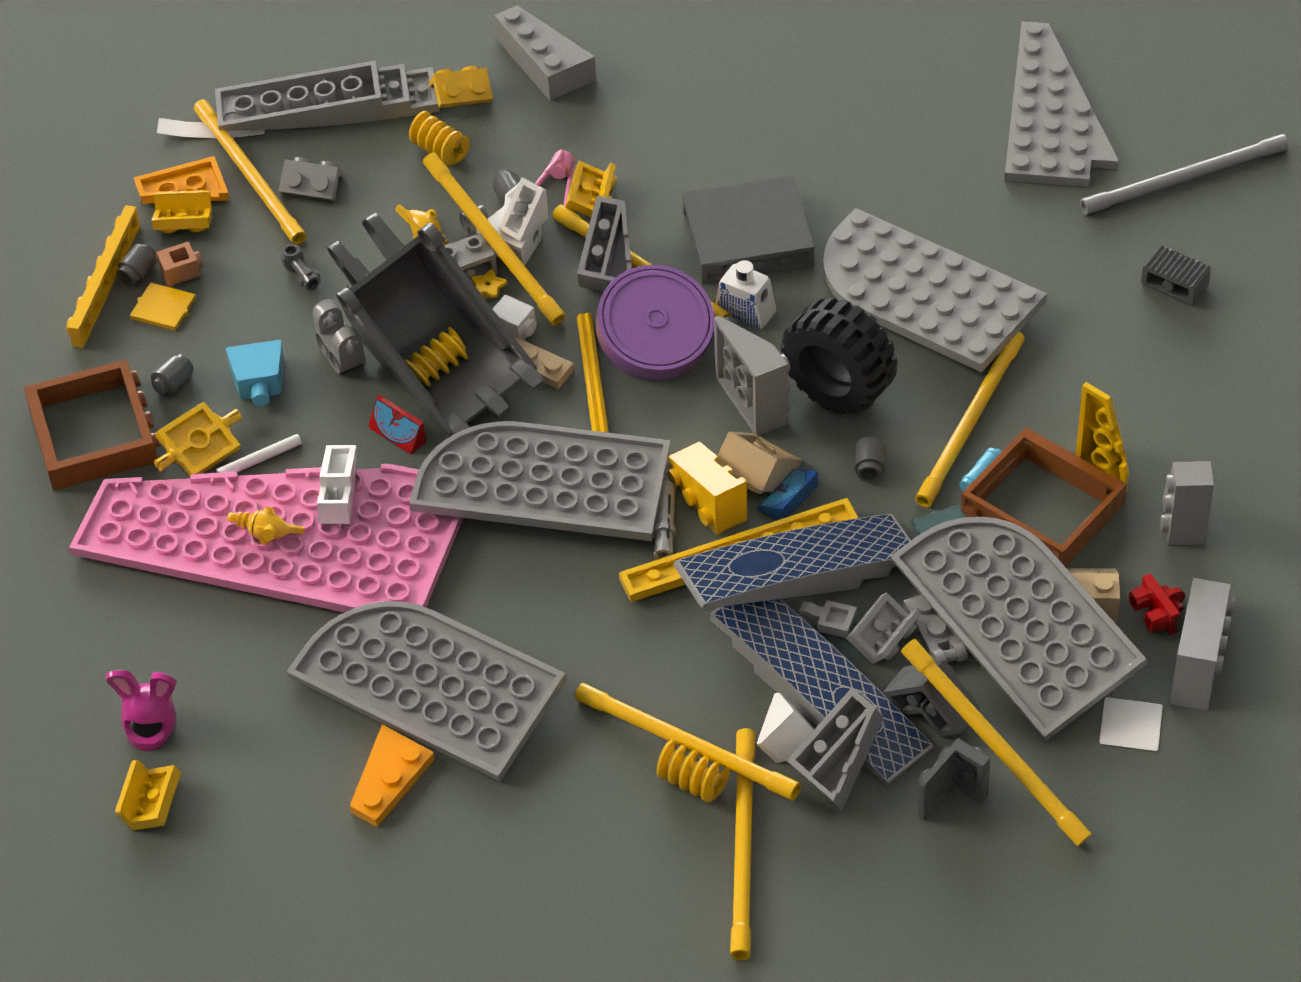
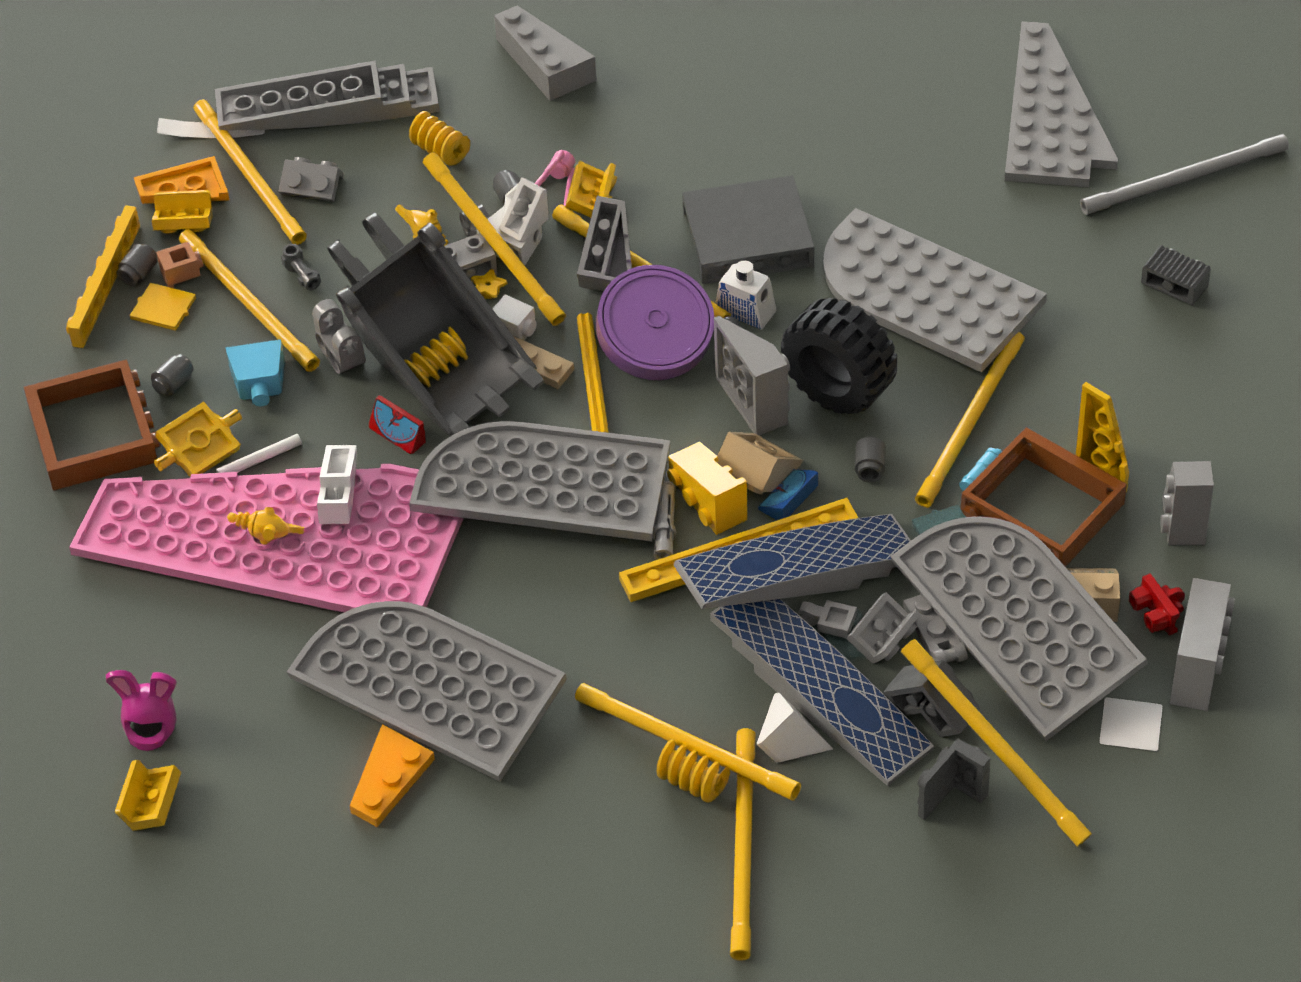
(298, 350): none -> yellow piece
(461, 87): yellow bracket -> none
(838, 747): light grey wedge -> none

